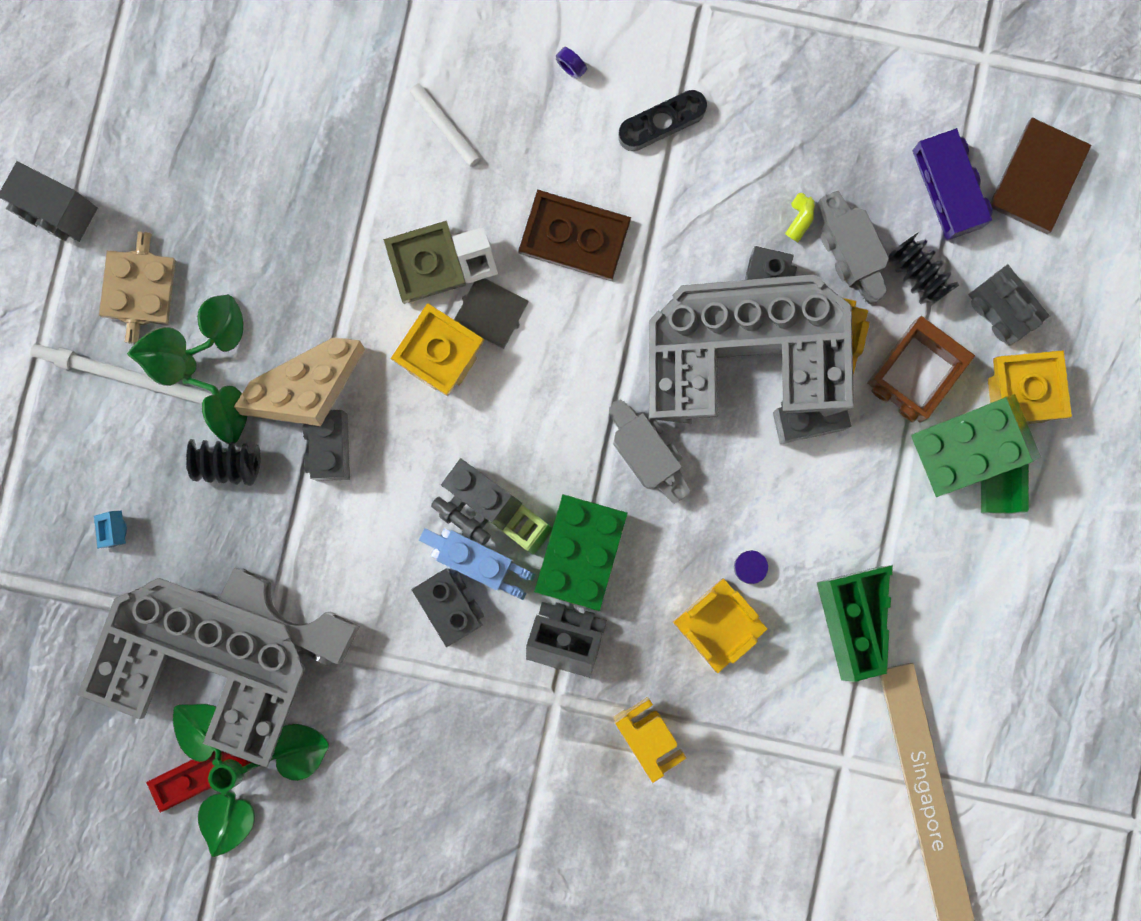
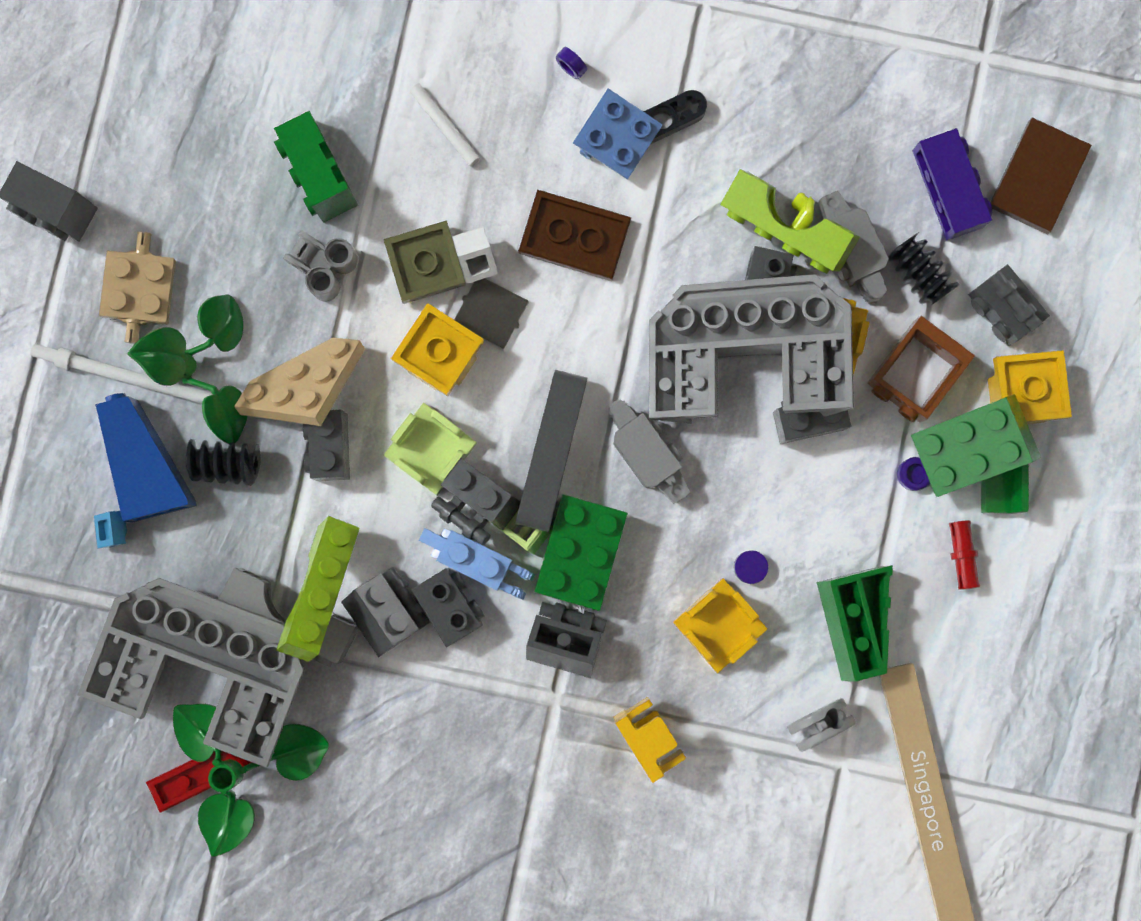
(139, 463): none -> blue slope
(314, 167): none -> green wedge
(314, 606): none -> lime arch
(317, 262): none -> light grey piece
(381, 614): none -> dark grey brick
(428, 447): none -> yellowish green panel
(551, 451): none -> dark grey beam
(617, 134): none -> medium blue hinge
(754, 201): none -> lime arch
(822, 724): none -> light grey head
(912, 474): none -> dark purple tile
(964, 555): none -> red pin

